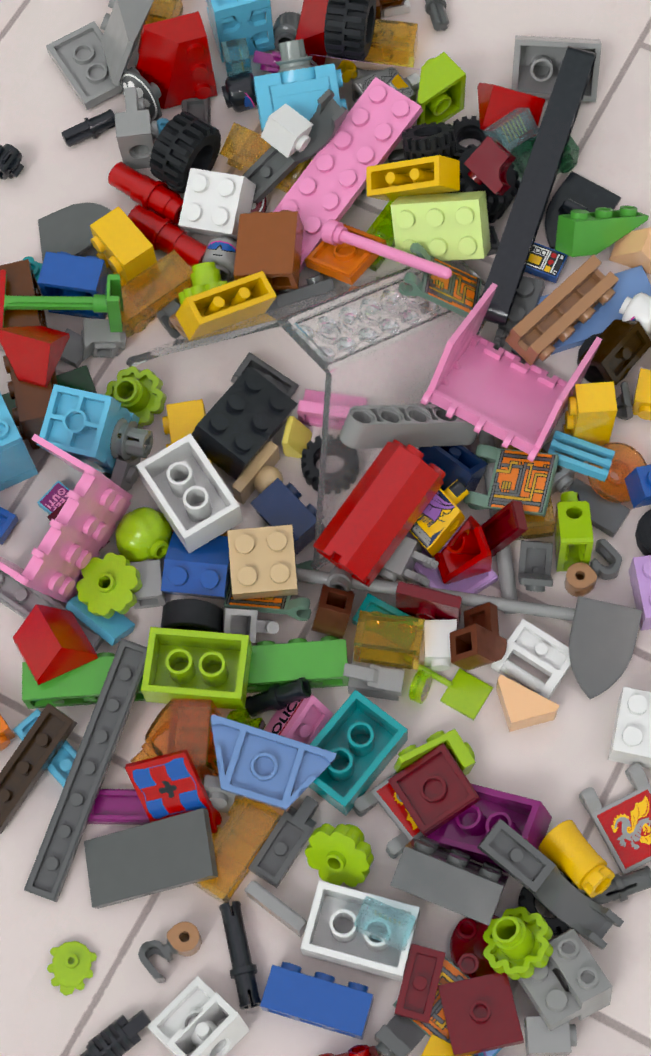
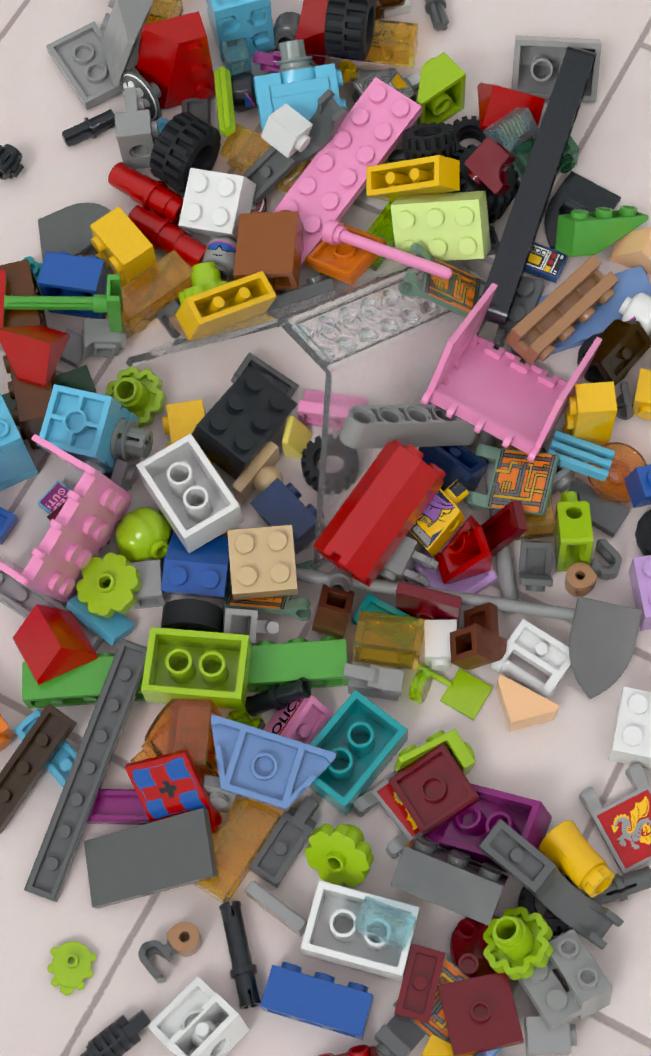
(224, 101): none -> lime axle

